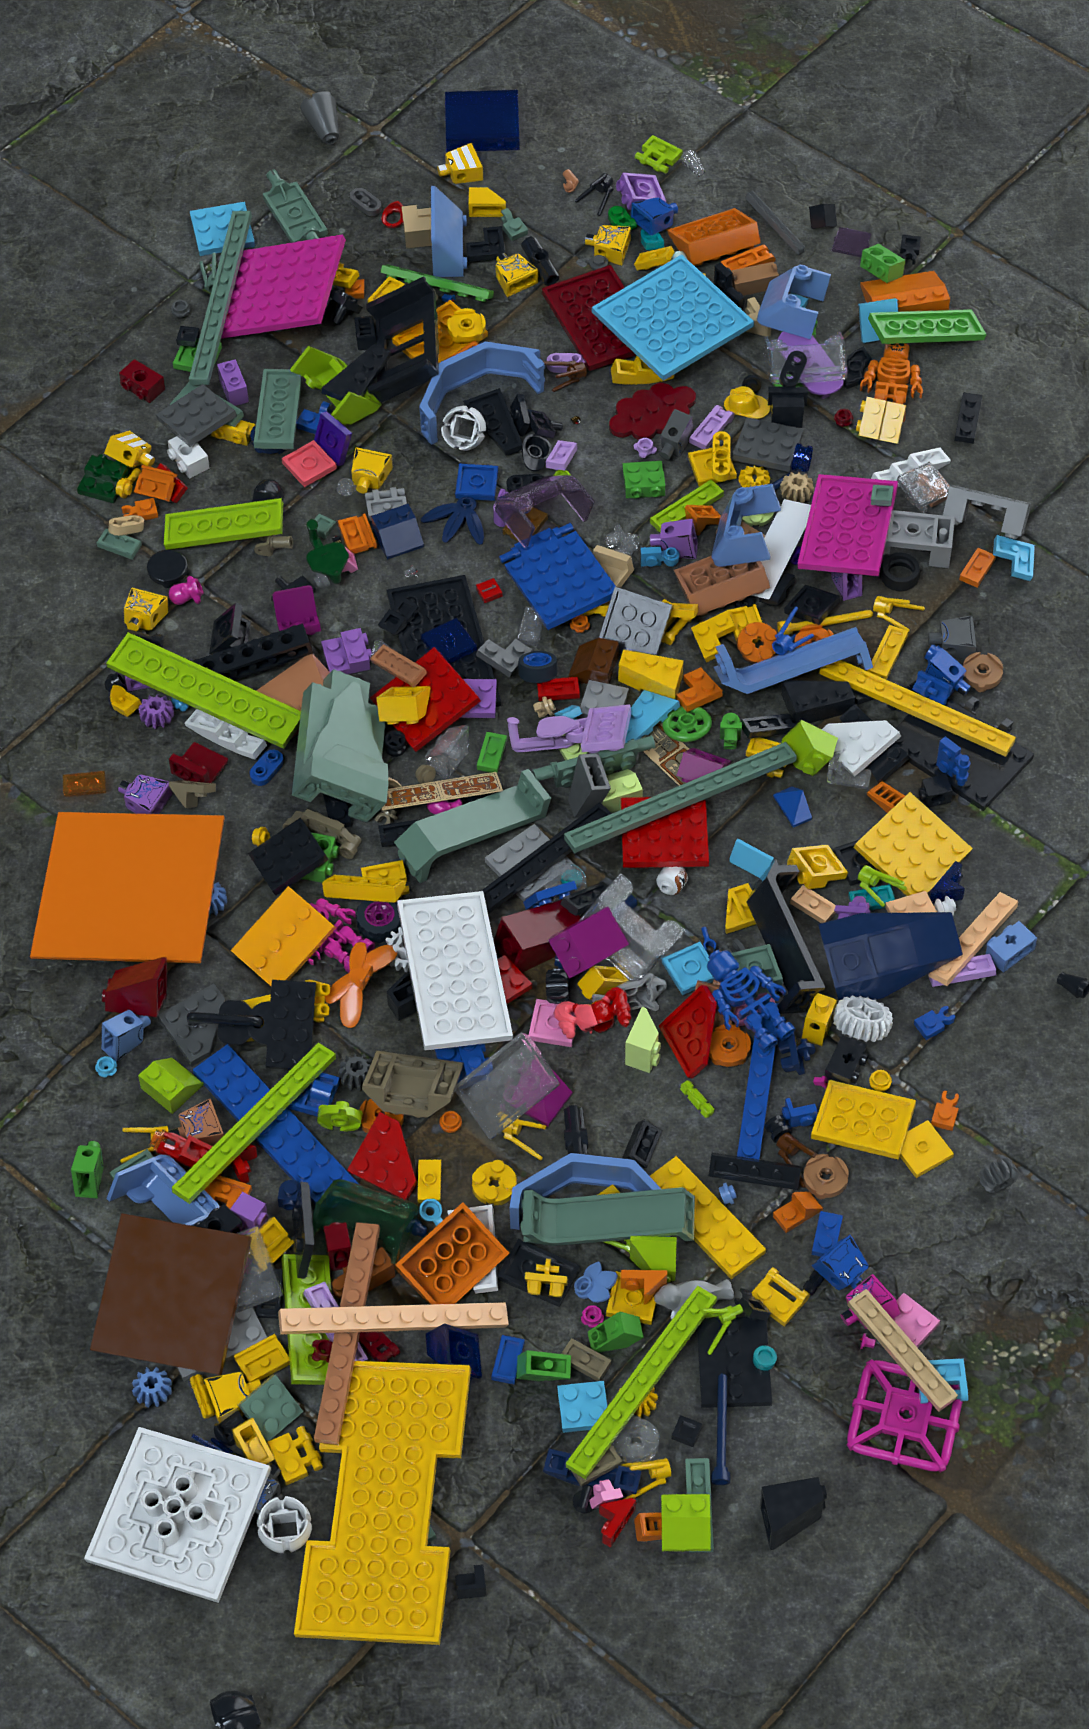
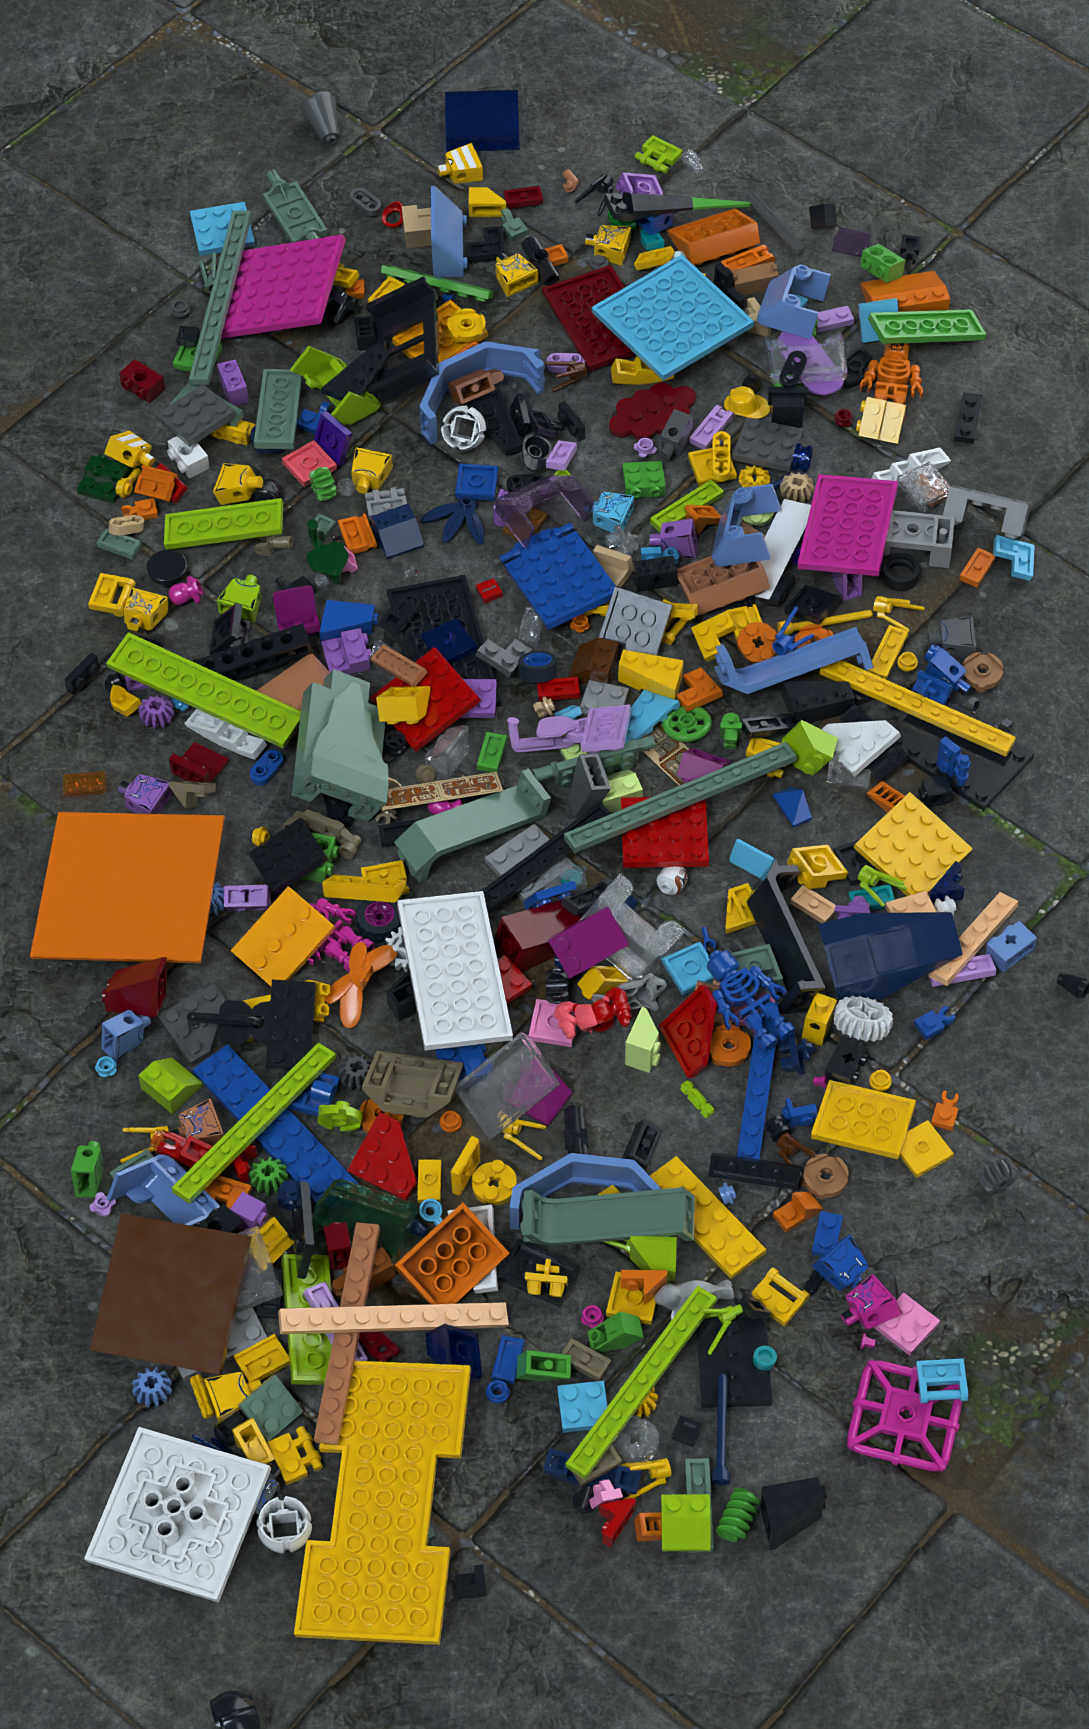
(82, 673): none -> black plate
(104, 1210): none -> lavender plate
(105, 592): none -> yellow plate
(236, 483): none -> yellow torso
(244, 593): none -> lime torso
(247, 897): none -> medium lavender brick
(268, 1183): none -> bright green gear
(319, 1345): dark red plate -> none
(322, 484): none -> bright green gear
(346, 616): none -> blue slope
(465, 1166): none -> yellow plate
(474, 385): none -> dark orange hinge
(497, 1386): none -> blue plate
(523, 197): none -> dark red plate
(557, 255): none -> orange plate
(571, 421): none -> black plate
(595, 1283): medium blue plate -> none
(612, 510): none -> medium azure torso
(636, 205): none -> black plate
(655, 573): none -> black brick
(737, 1515): none -> bright green piece
(834, 319): none -> lavender plate
(882, 495): sand green plate -> none
(902, 1350): tan plate -> none
(907, 661): none -> yellow plate

